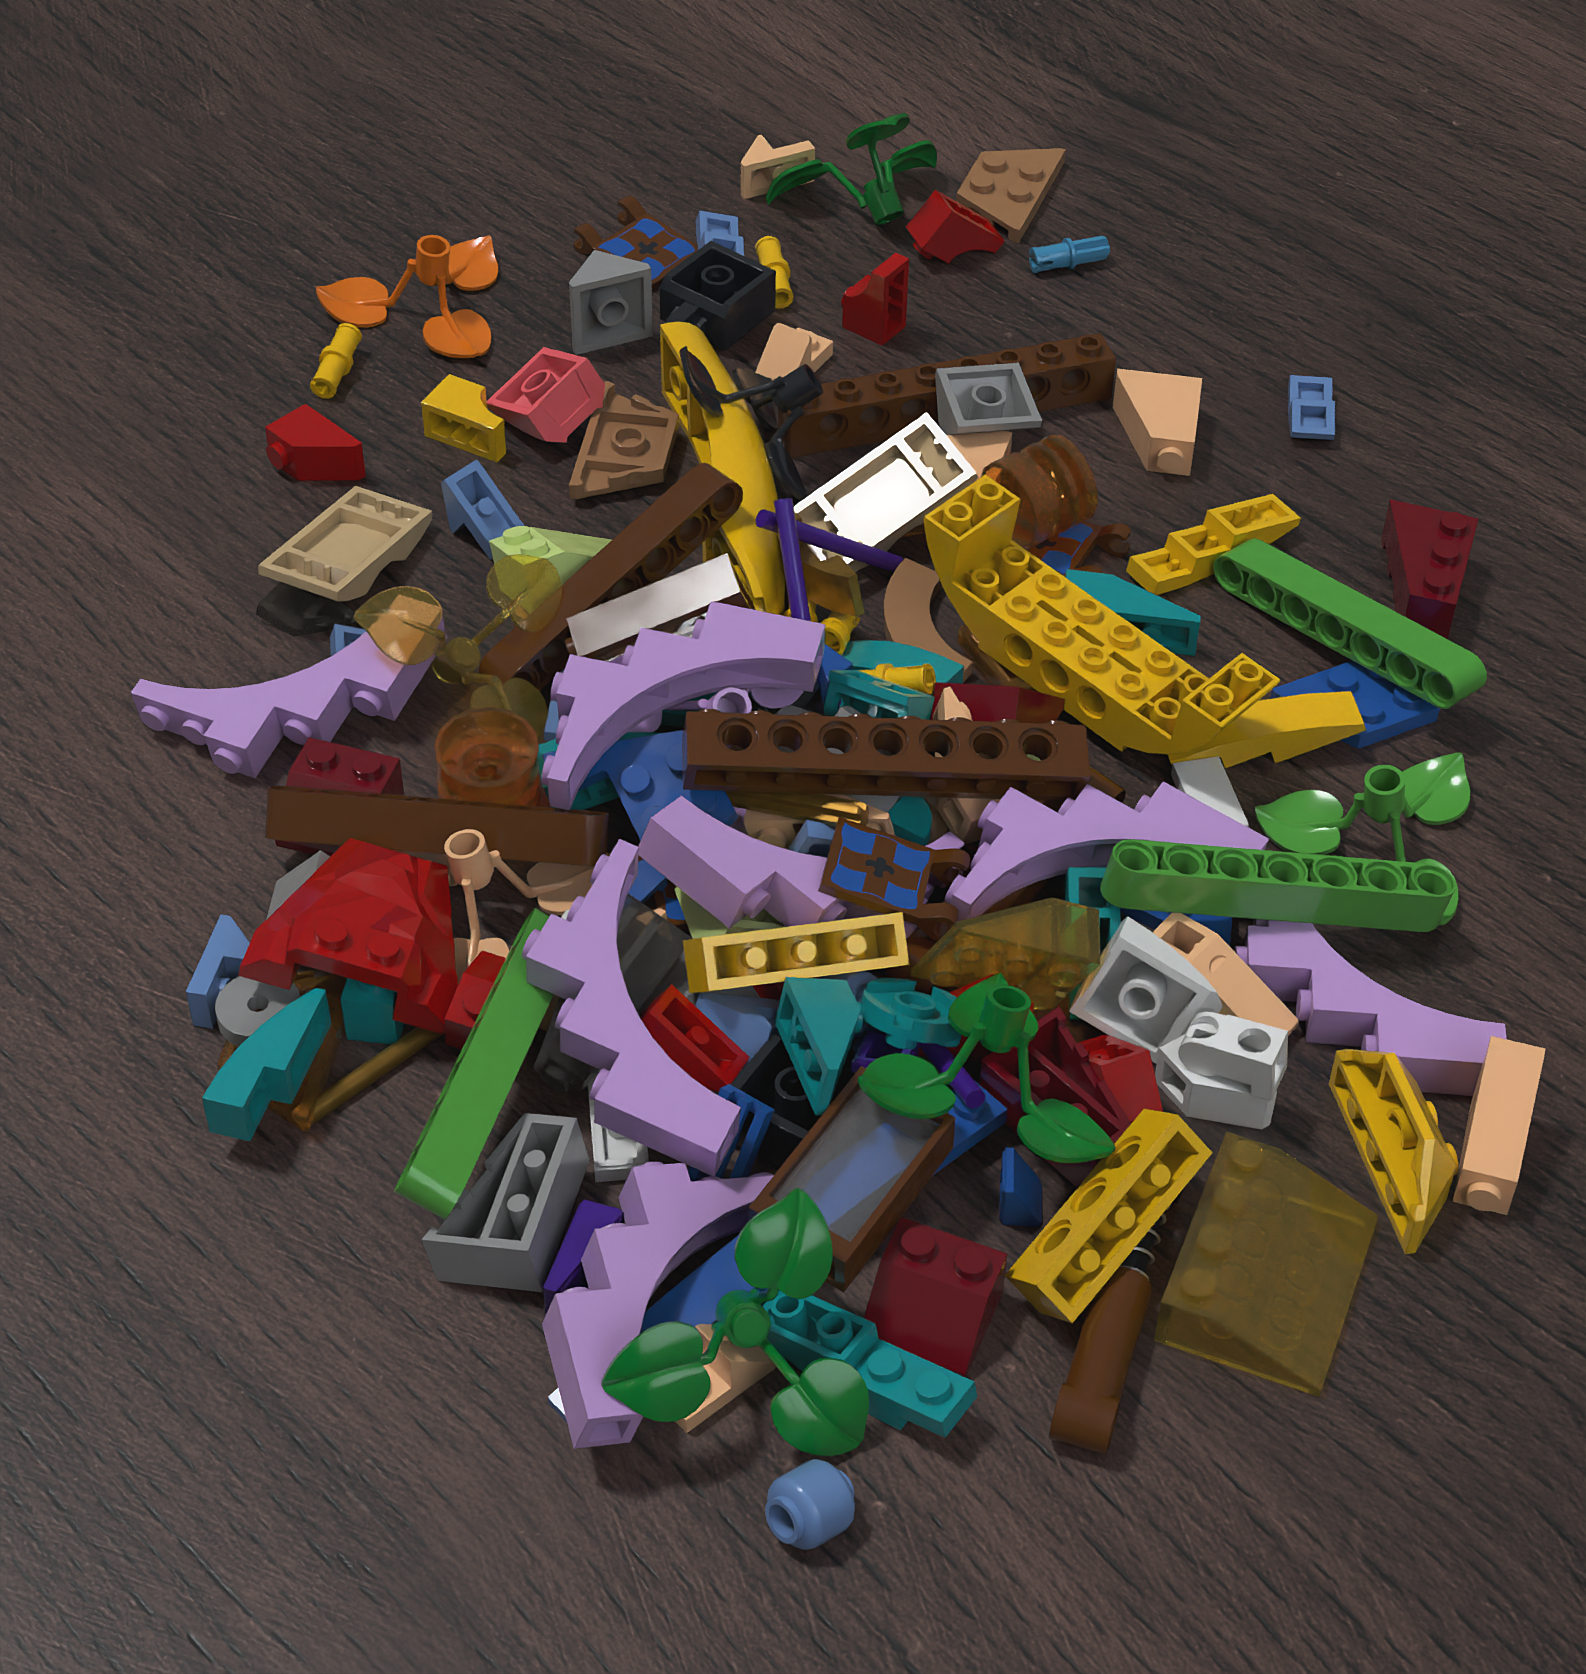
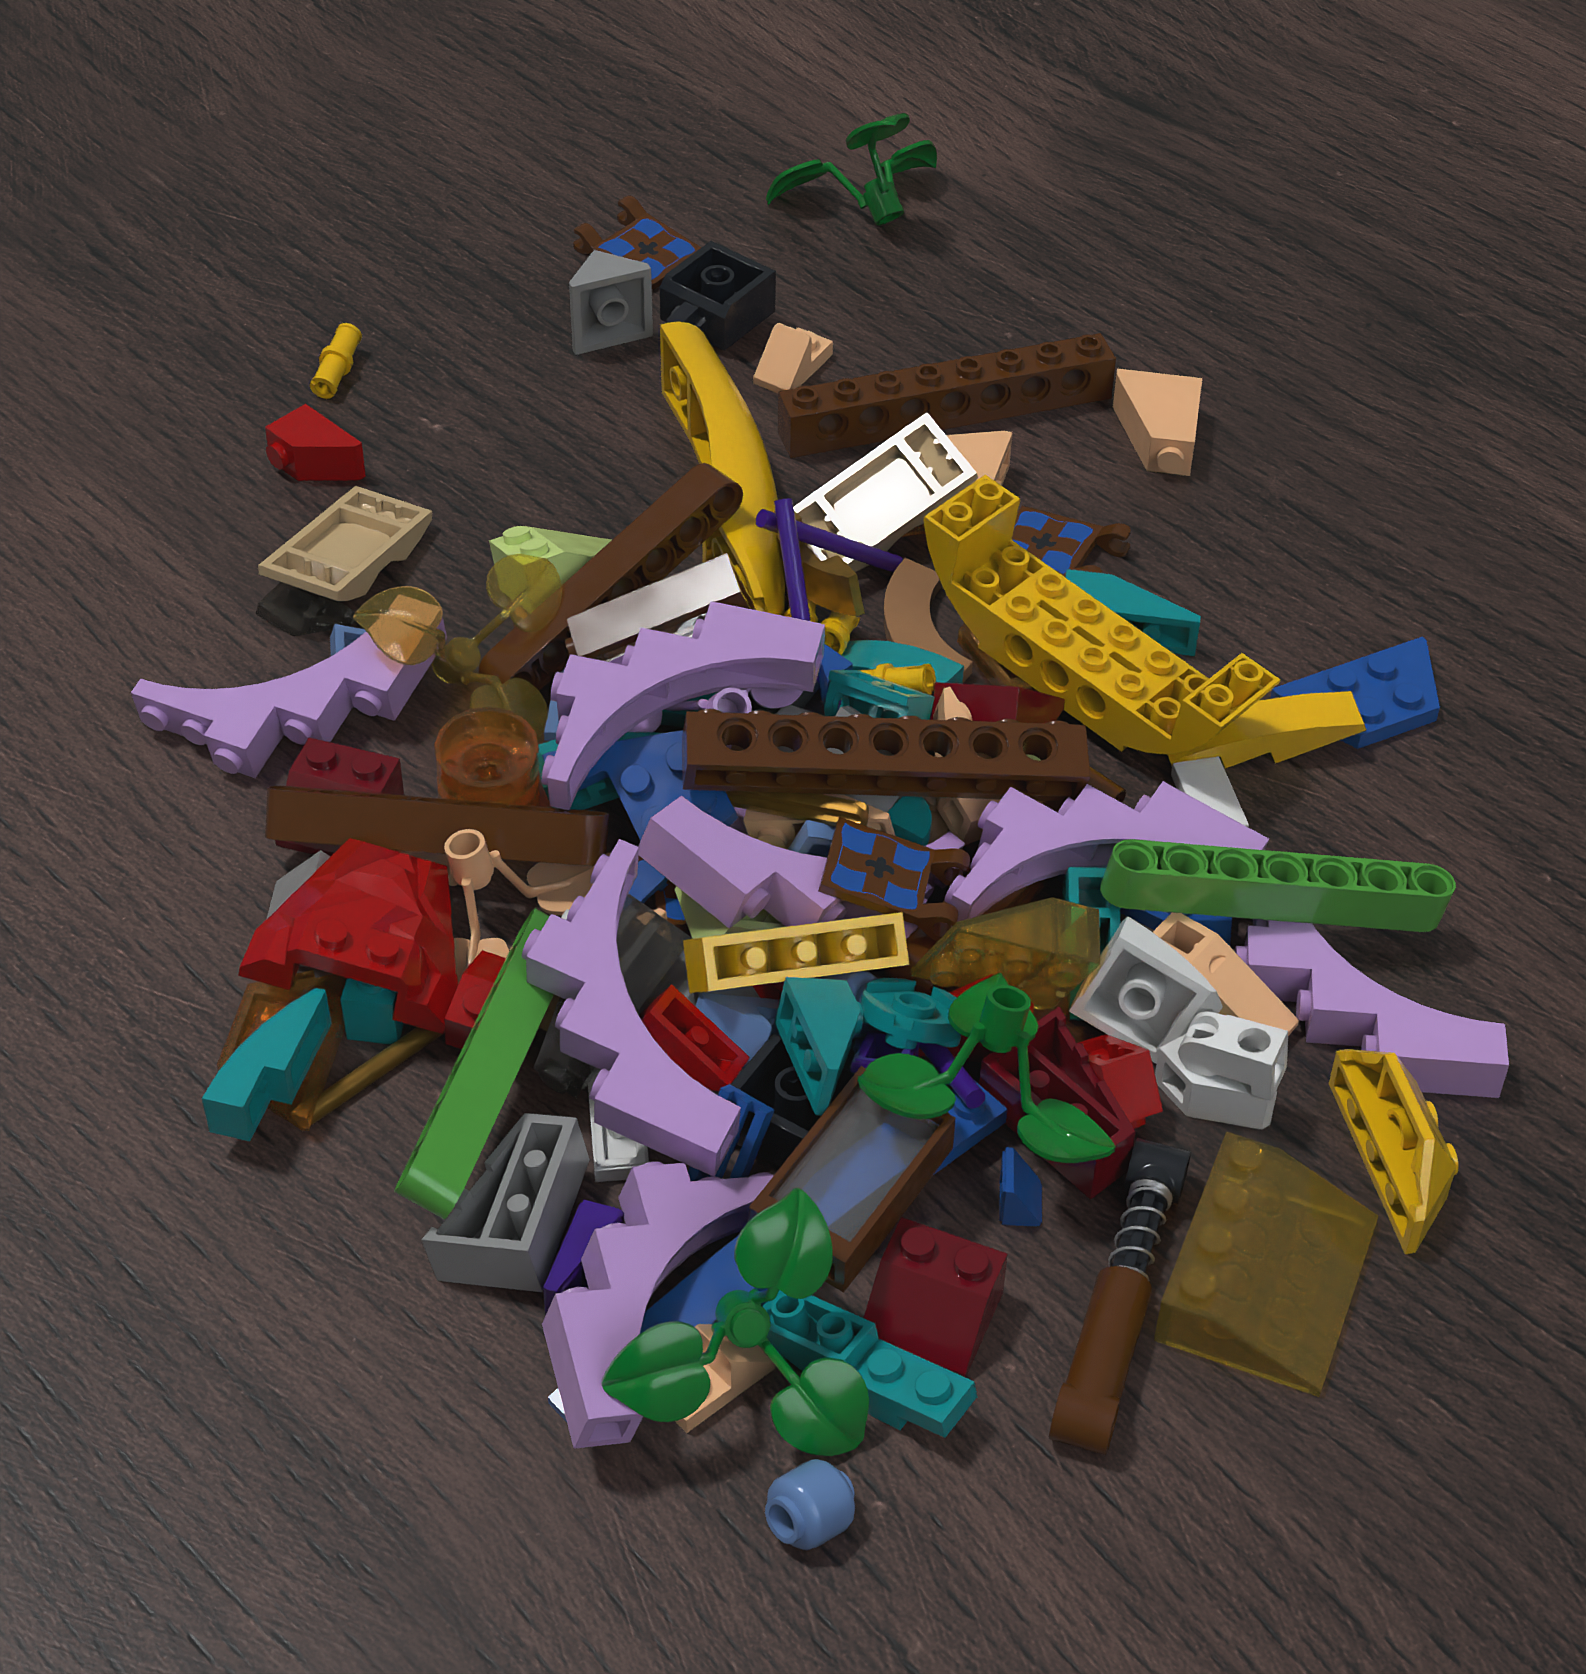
(215, 970): medium blue slope -> none
(240, 999): light grey piece -> none
(459, 417): yellow arch -> none
(466, 264): orange plant -> none
(478, 504): medium blue slope -> none
(550, 395): coral slope -> none
(624, 446): medium nougat wing -> none
(719, 229): medium blue slope -> none
(764, 164): light nougat slope -> none
(770, 255): yellow pin -> none
(787, 393): black plant -> none
(878, 302): red arch -> none
(949, 229): red arch -> none
(984, 399): light grey slope -> none
(1010, 186): medium nougat wing -> none
(1052, 488): clear orange wheel -> none
(1068, 253): dark azure axle -> none
(1108, 1214): yellow brick -> none
(1192, 551): yellow slope -> none
(1311, 407): medium blue slope -> none
(1351, 623): bright green beam -> none
(1427, 561): dark red wedge -> none
(1430, 790): bright green plant -> none
(1498, 1125): light nougat slope -> none

